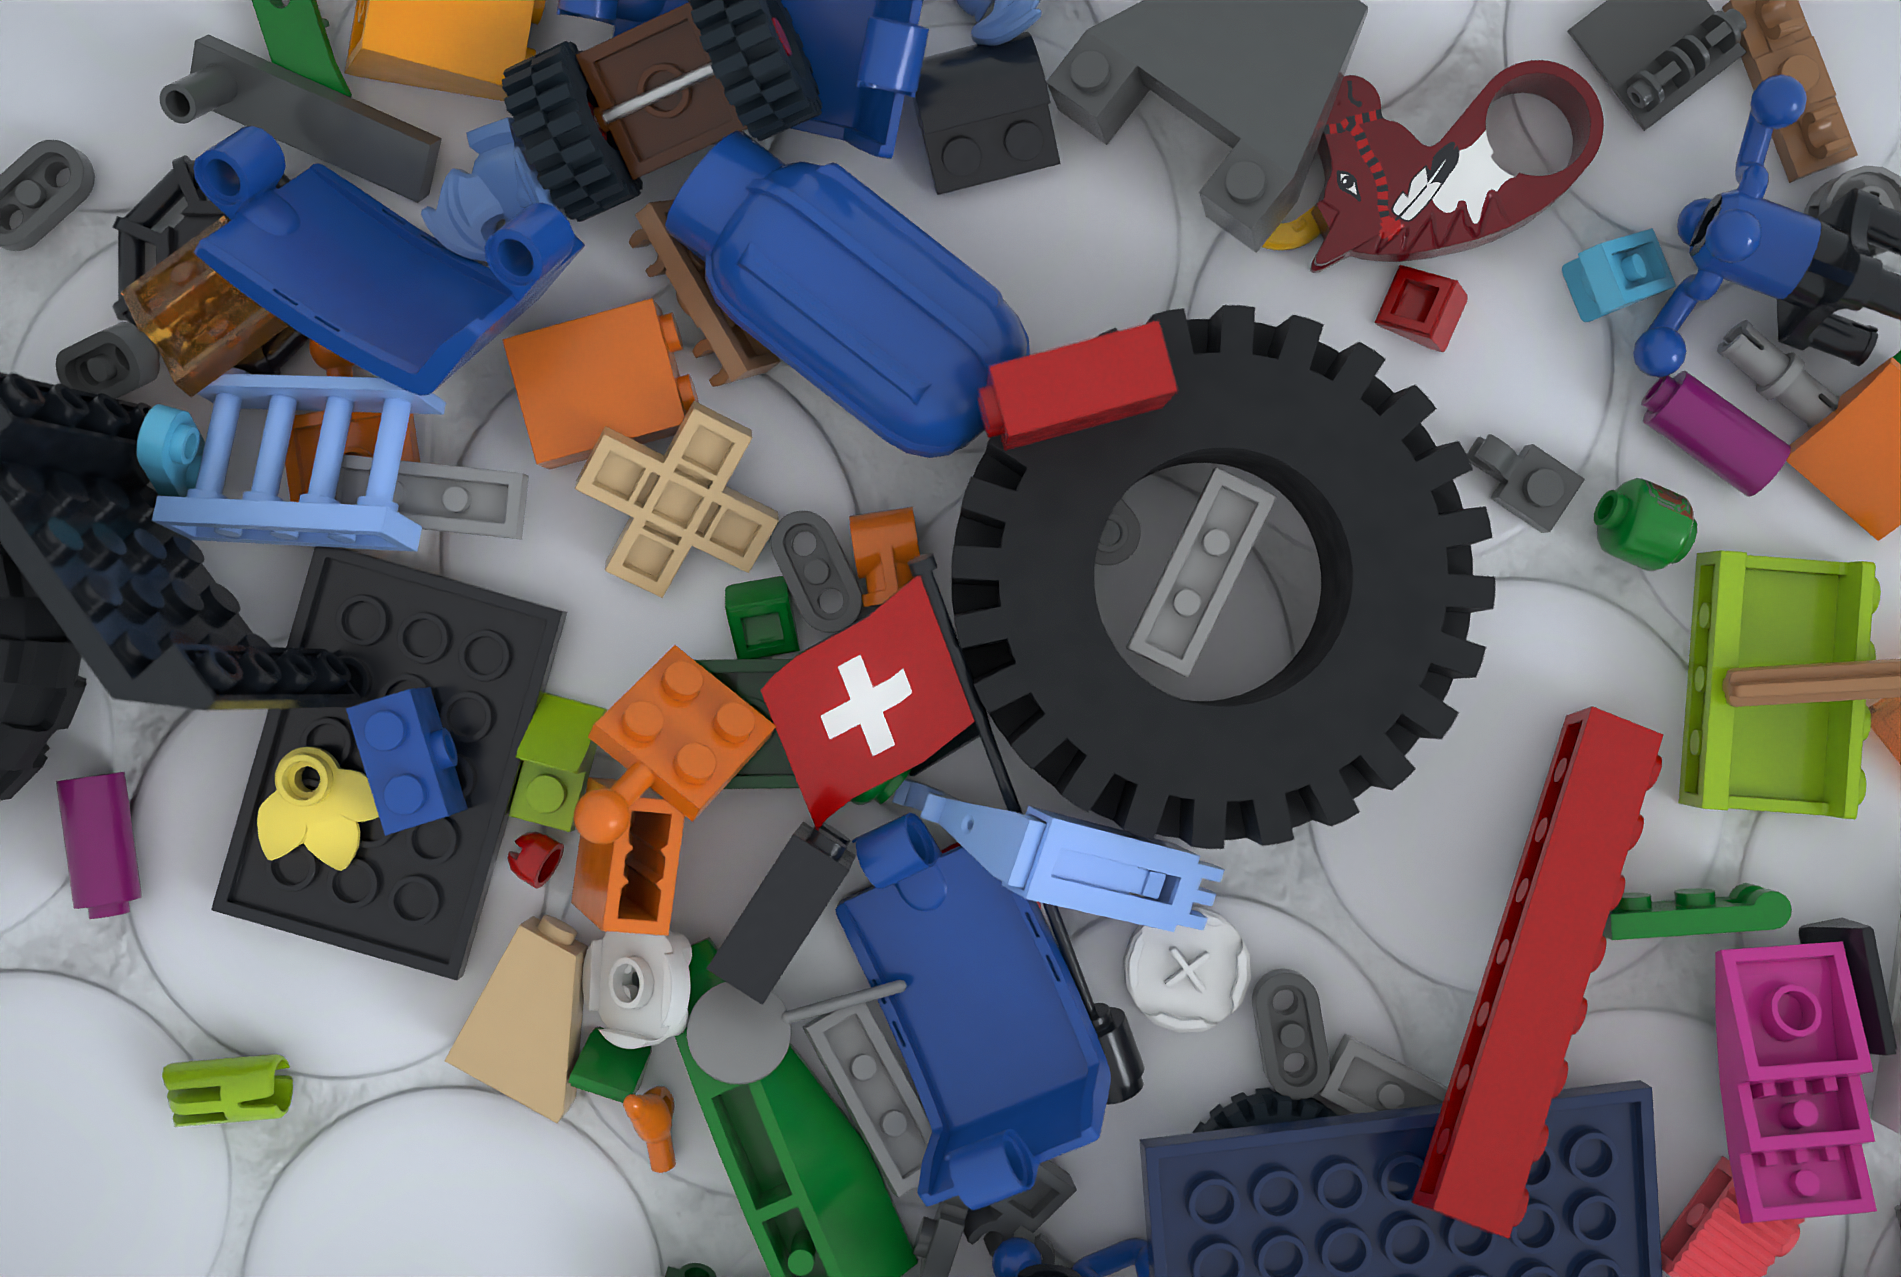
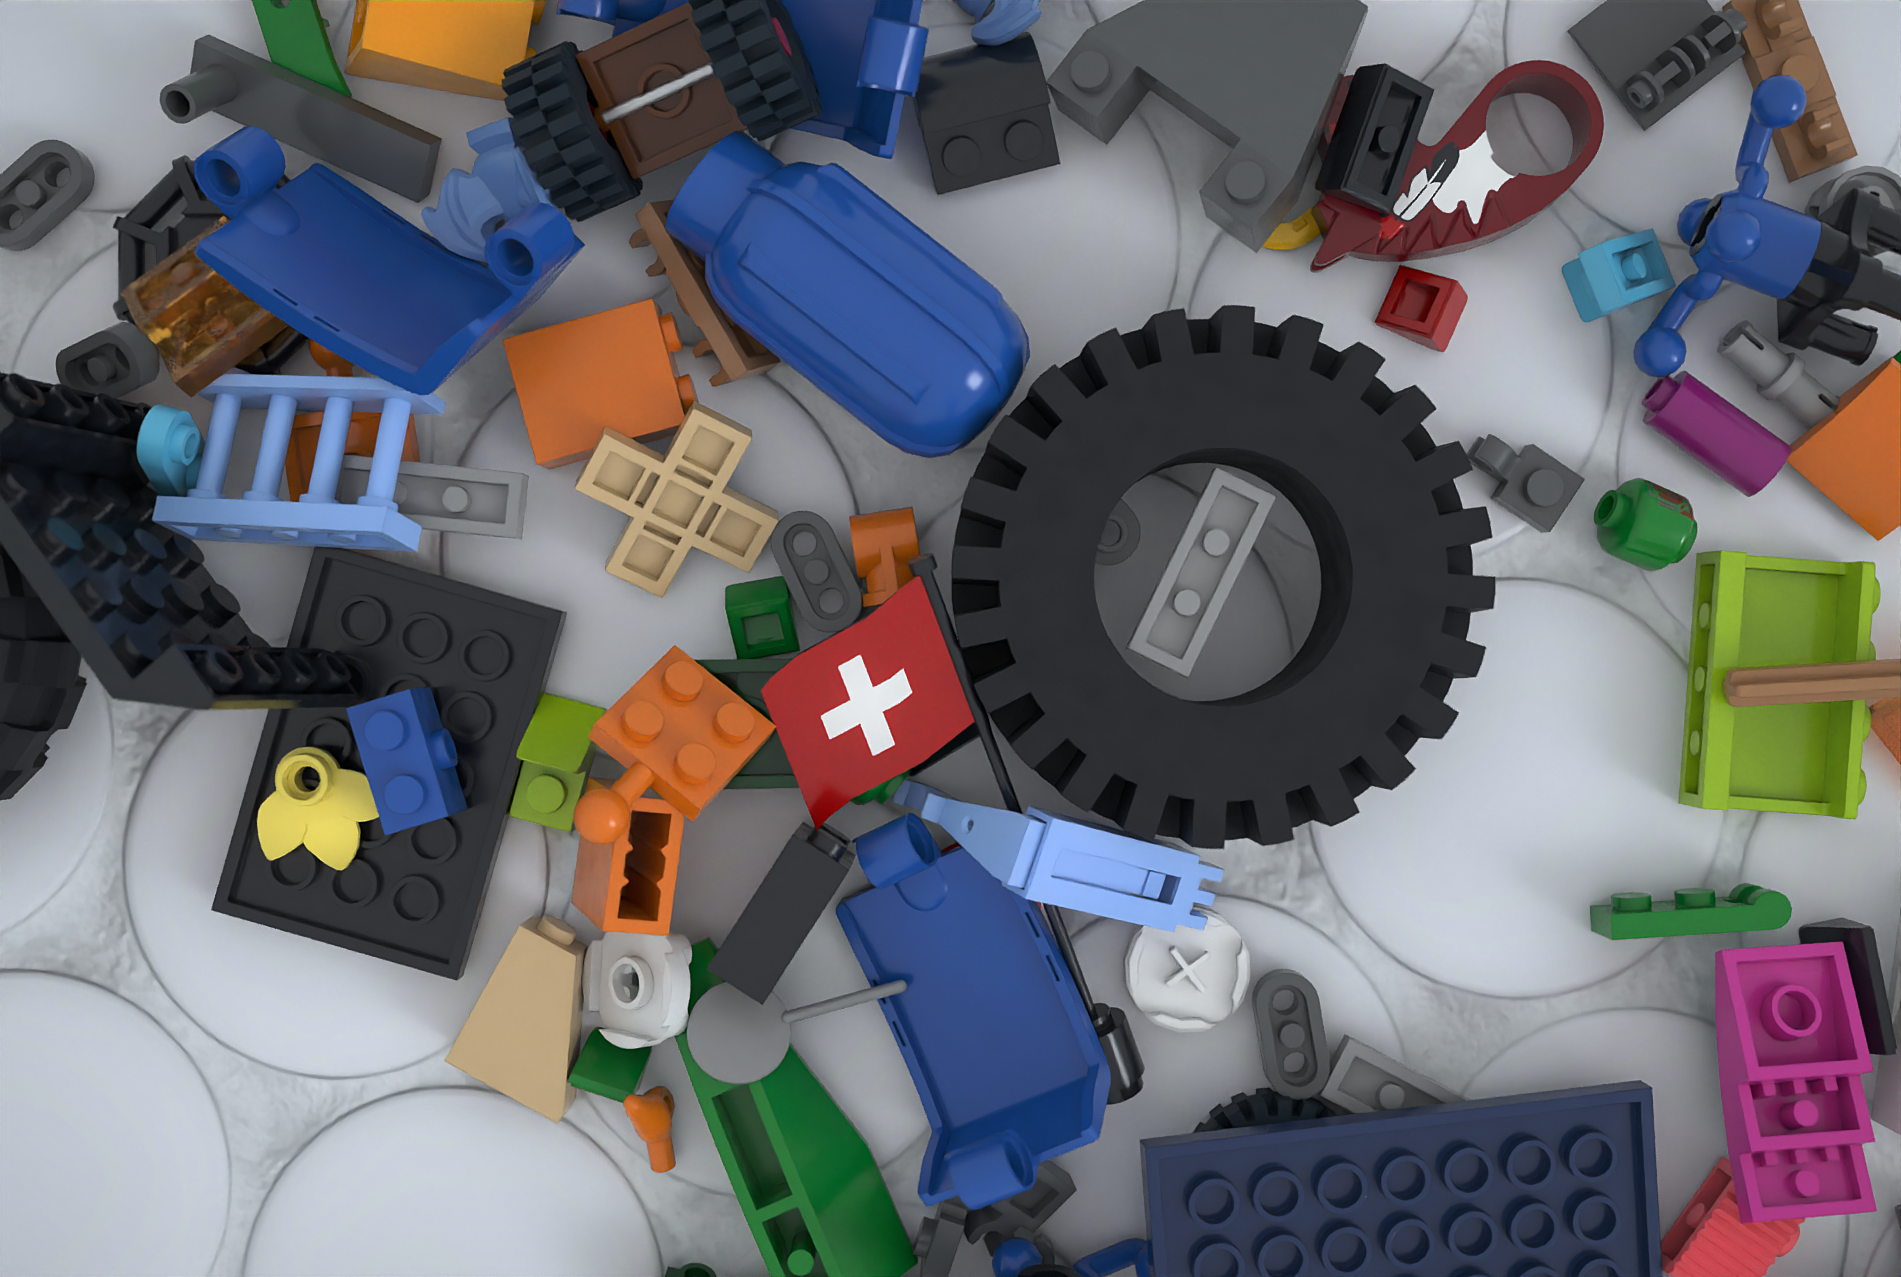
(99, 843): magenta brick -> none
(228, 1090): lime arm -> none
(537, 858): red hinge -> none
(873, 1092): light grey plate -> none
(1077, 386): red brick -> none
(1374, 137): none -> black slope
(1539, 973): red brick -> none

